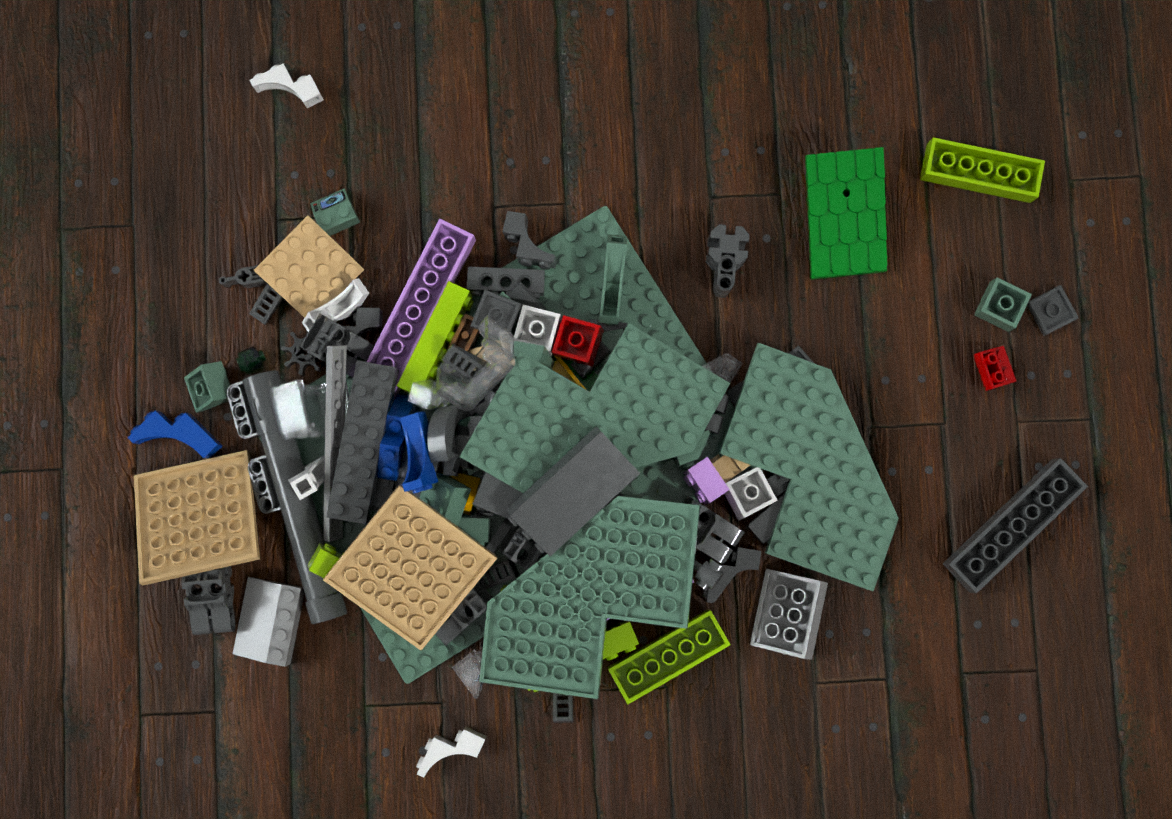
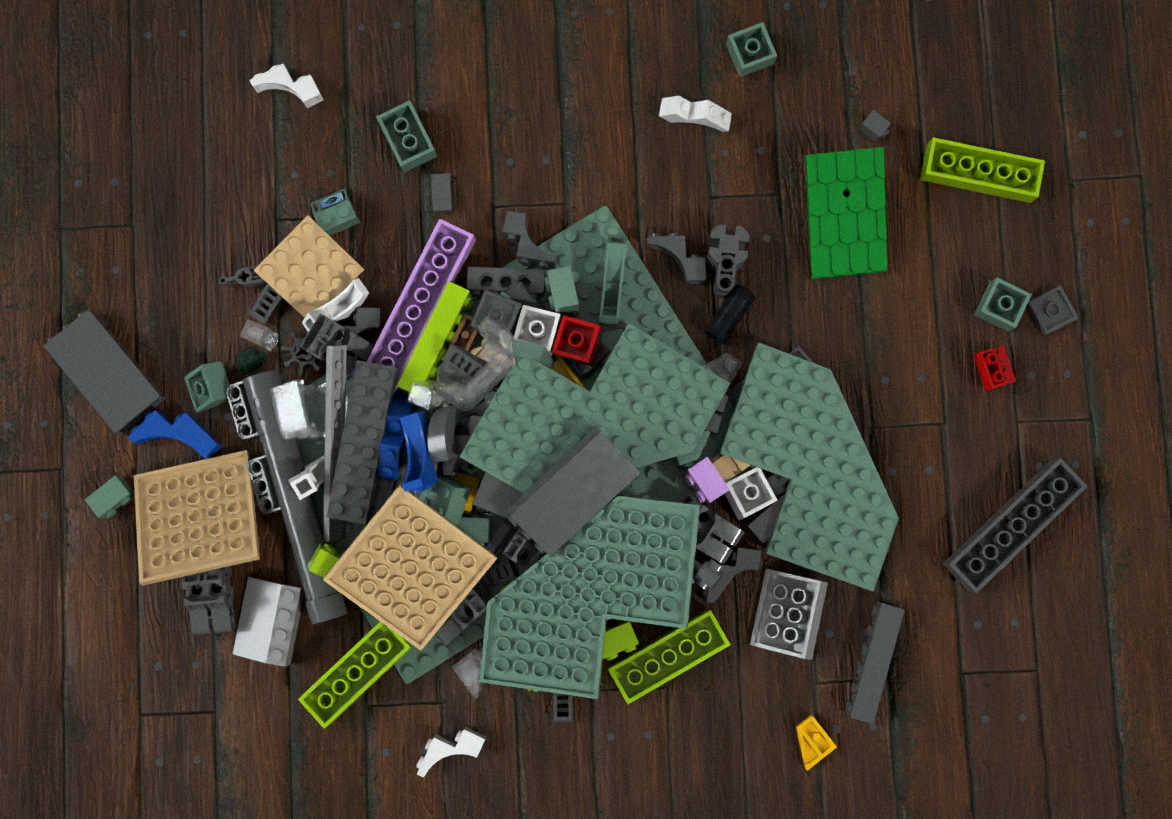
(104, 371): none -> dark grey brick
(110, 497): none -> sand green brick
(259, 335): none -> clear brick
(354, 674): none -> lime brick
(406, 136): none -> sand green brick
(441, 192): none -> dark grey tile
(562, 291): none -> sand green brick
(674, 245): none -> dark grey arch
(700, 112): none -> white arch
(732, 312): none -> black piece
(751, 49): none -> sand green brick
(813, 742): none -> yellow wing
(874, 663): none -> dark grey brick
(875, 126): none -> dark grey brick

